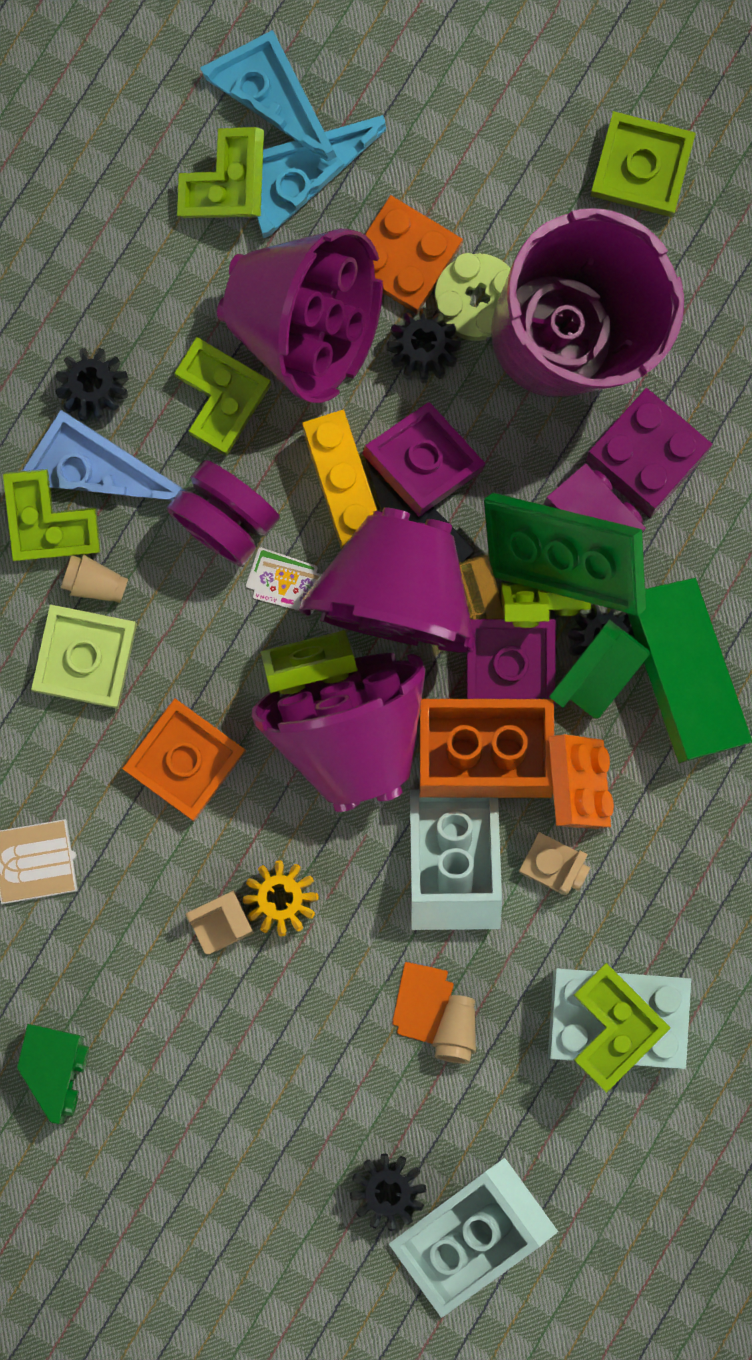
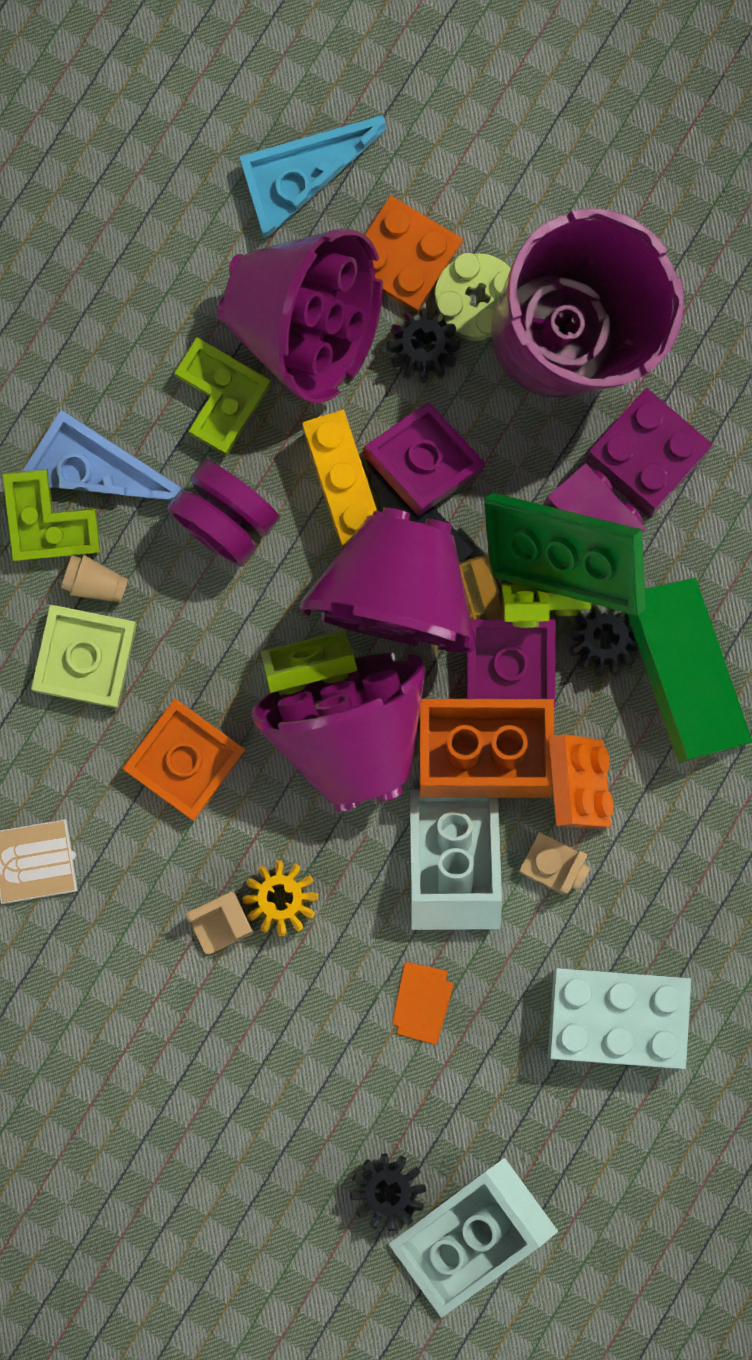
(49, 1068): green slope -> none
(88, 368): black gear -> none
(234, 186): lime plate -> none
(267, 85): medium azure wing -> none
(281, 579): sticker -> none
(456, 1032): tan cone -> none
(601, 671): green panel -> none
(628, 1031): lime plate -> none
(643, 164): lime plate -> none

